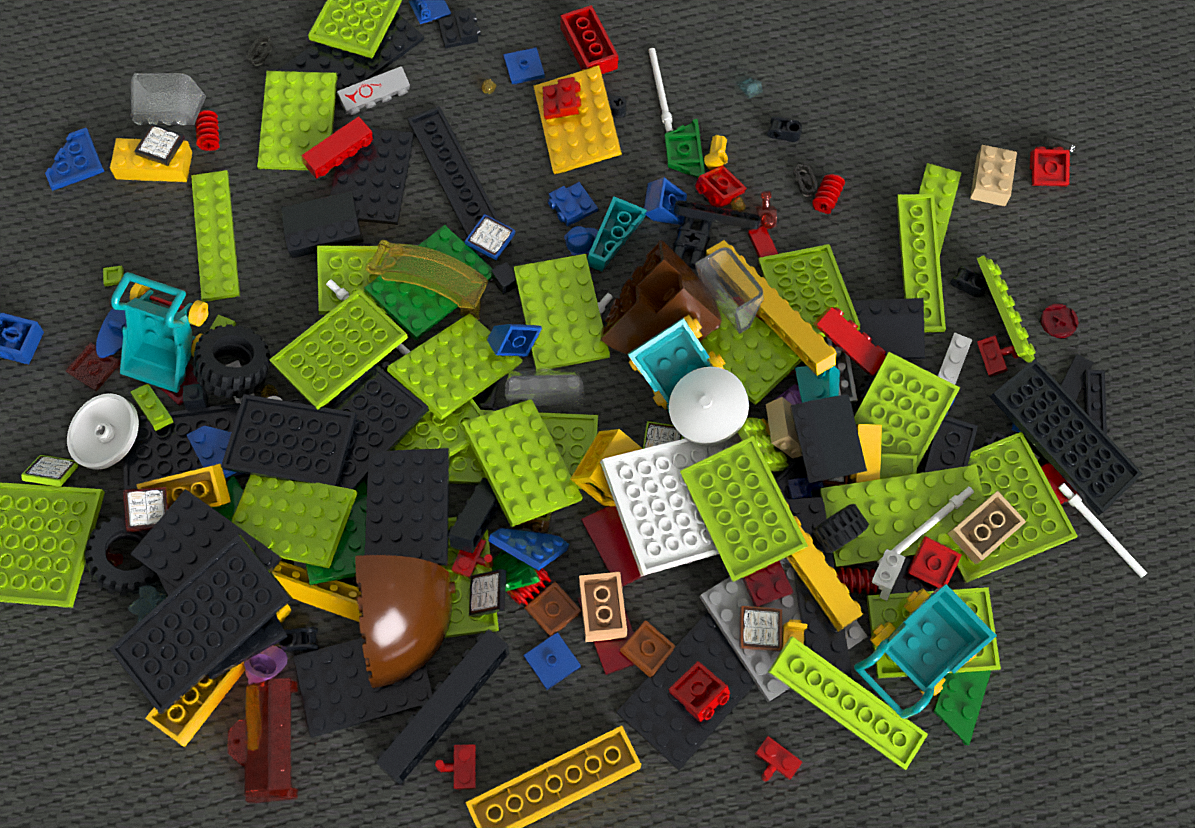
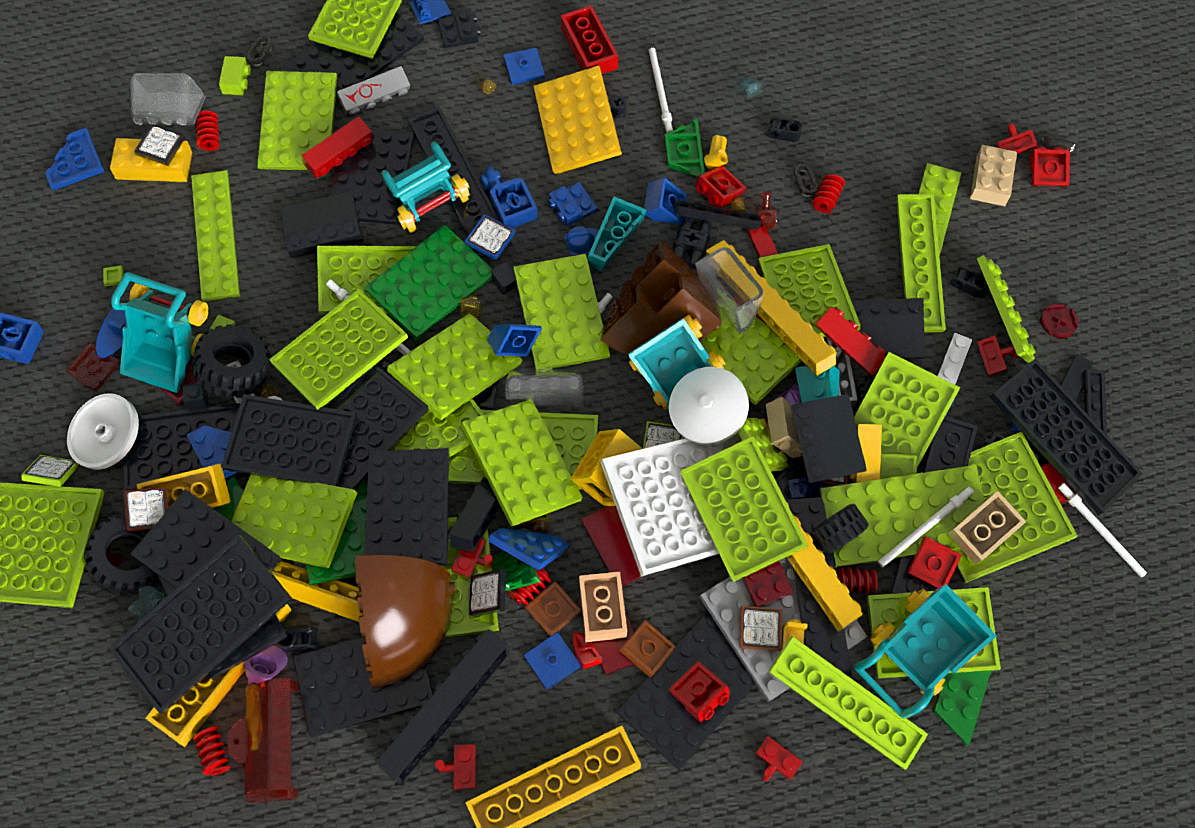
(151, 407): lime plate -> none
(210, 752): none -> red piece
(234, 75): none -> lime brick
(422, 181): none -> teal piece
(430, 270): clear yellow windscreen -> none
(509, 198): none -> blue brick
(561, 98): red plate -> none
(585, 651): none -> red plate
(888, 572): white bracket -> none
(1018, 142): none -> red plate

